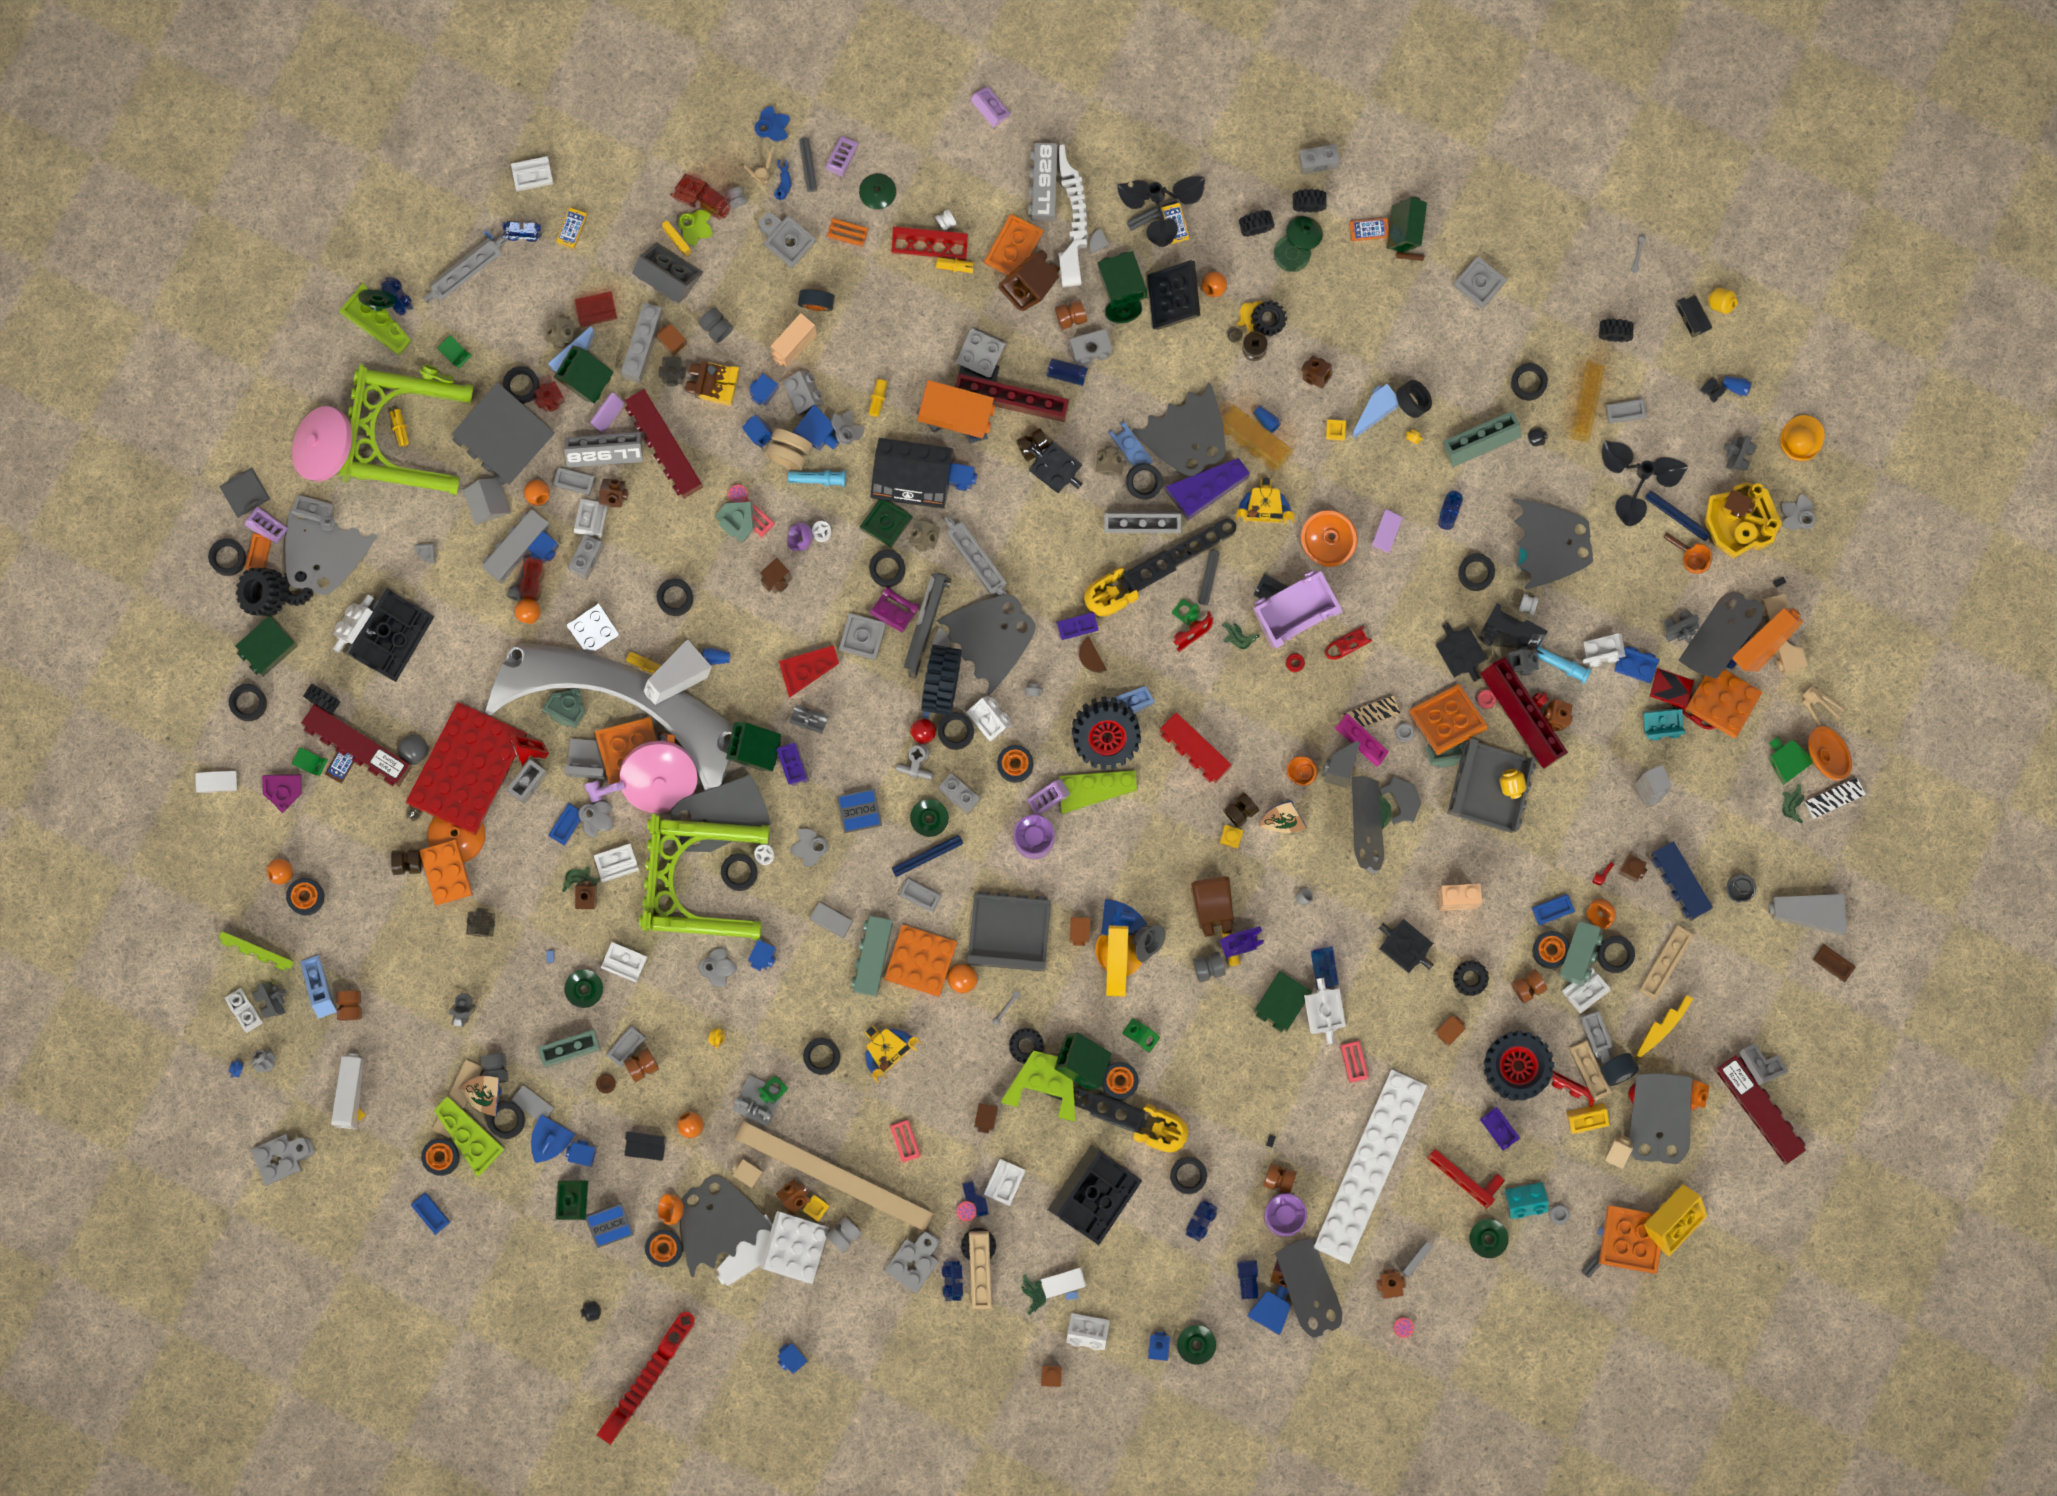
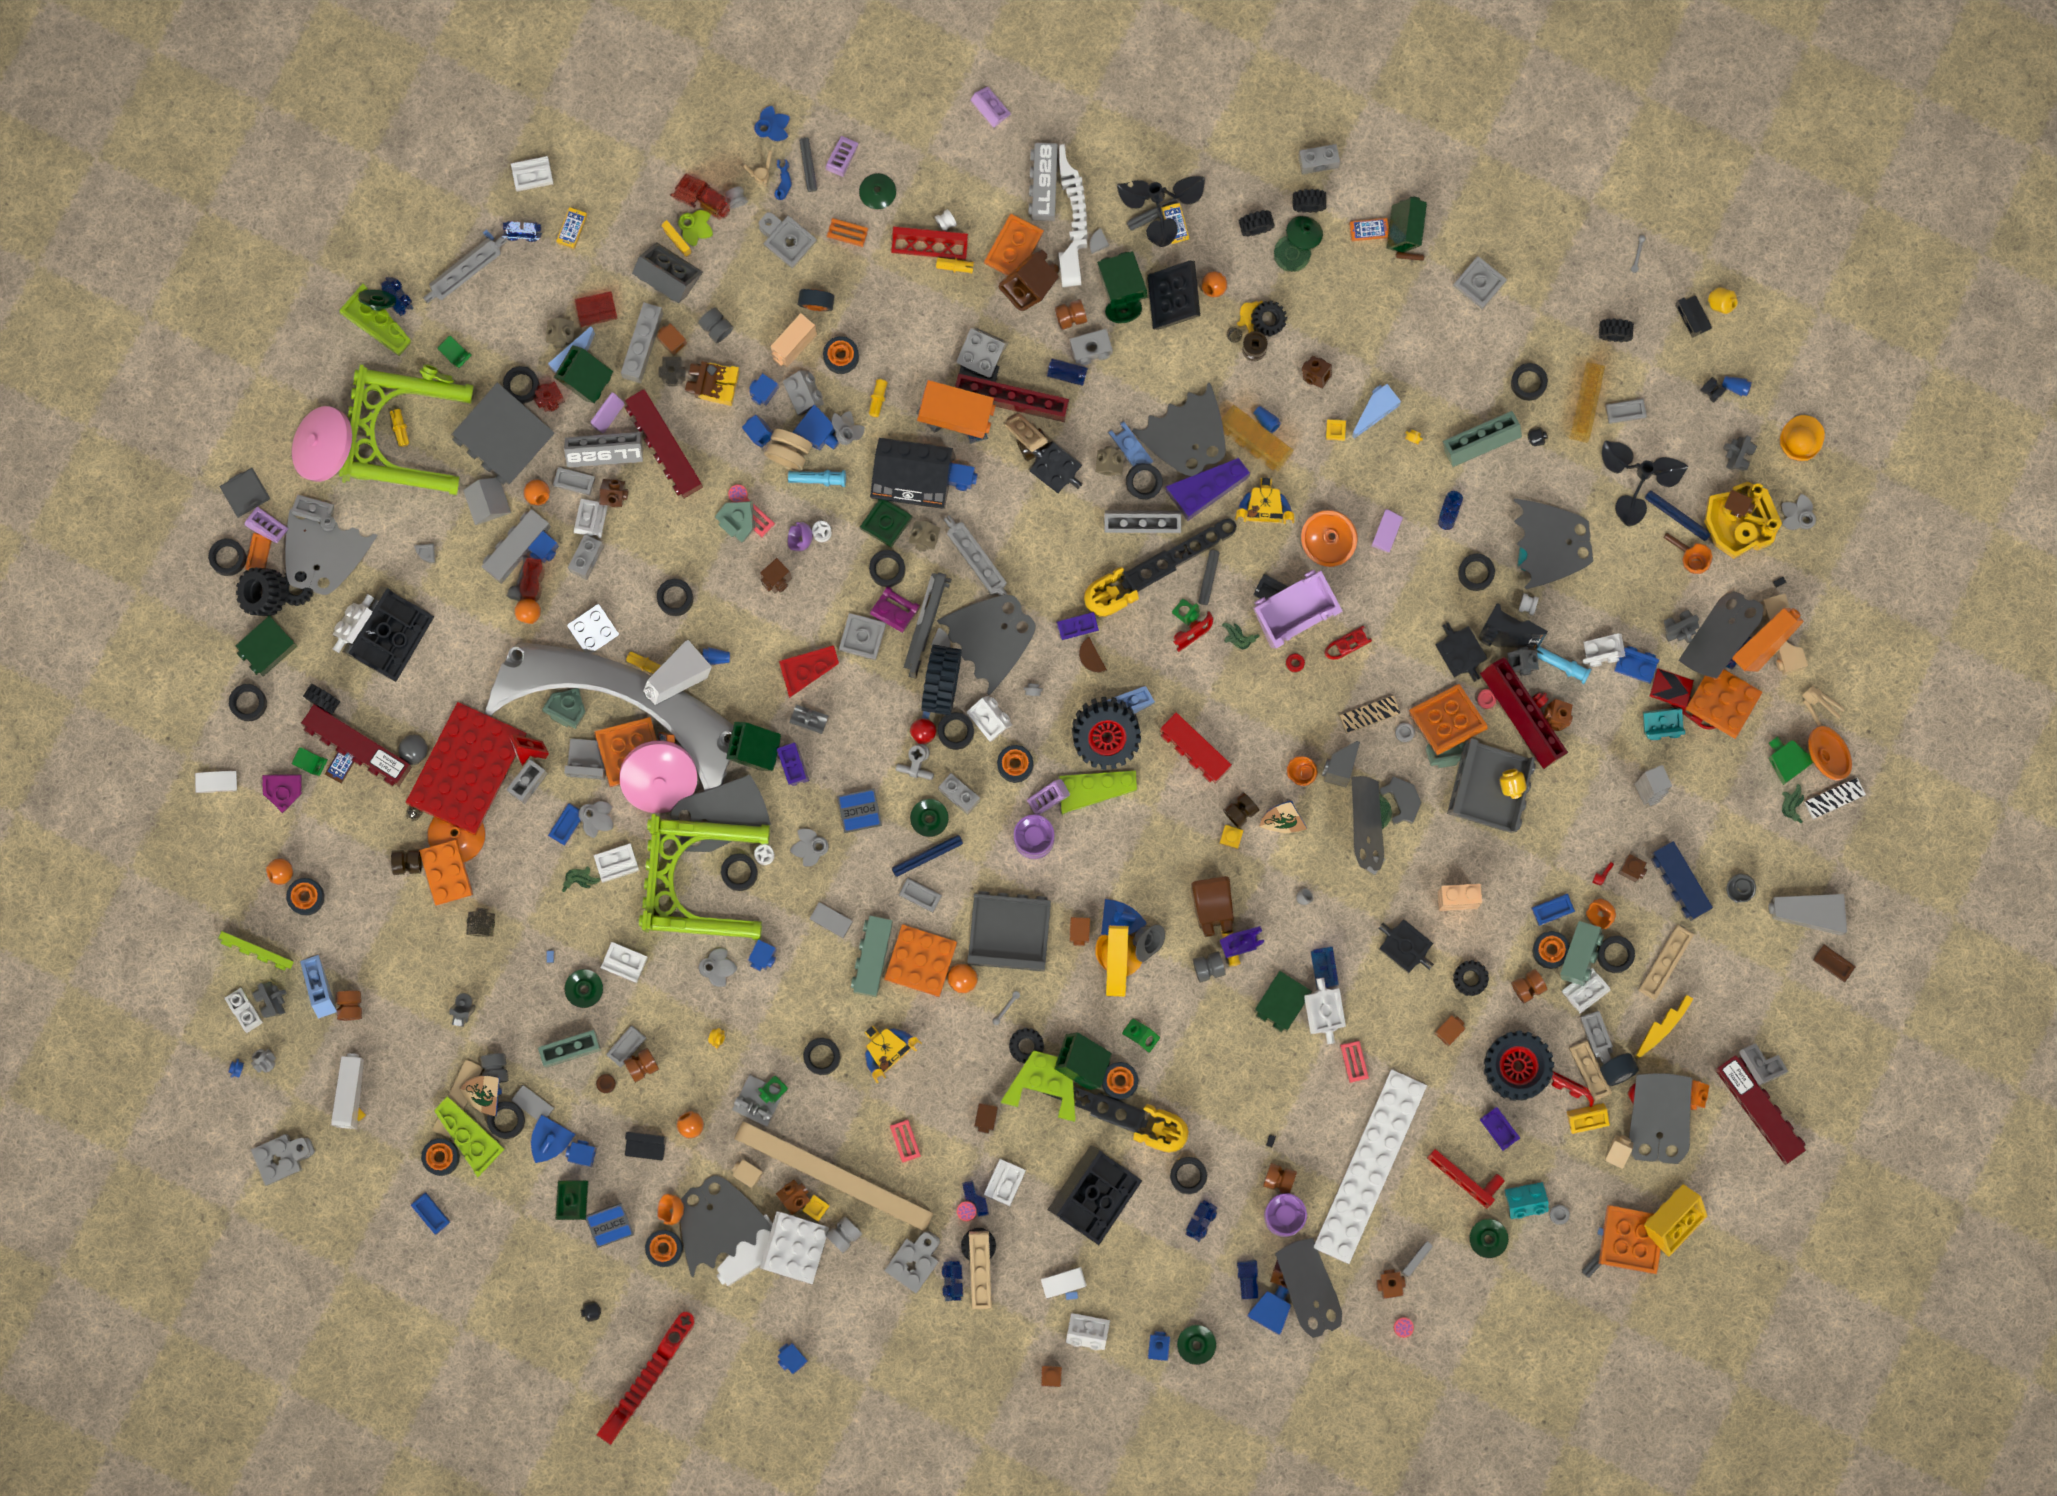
(585, 895): reddish brown brick -> none
(596, 792): lavender brick -> none
(837, 345): none -> wheel
(1025, 432): none -> tan tile
(1035, 1292): clear green piece -> none
(1368, 745): dark pink plate -> none
(1420, 393): black tyre -> none

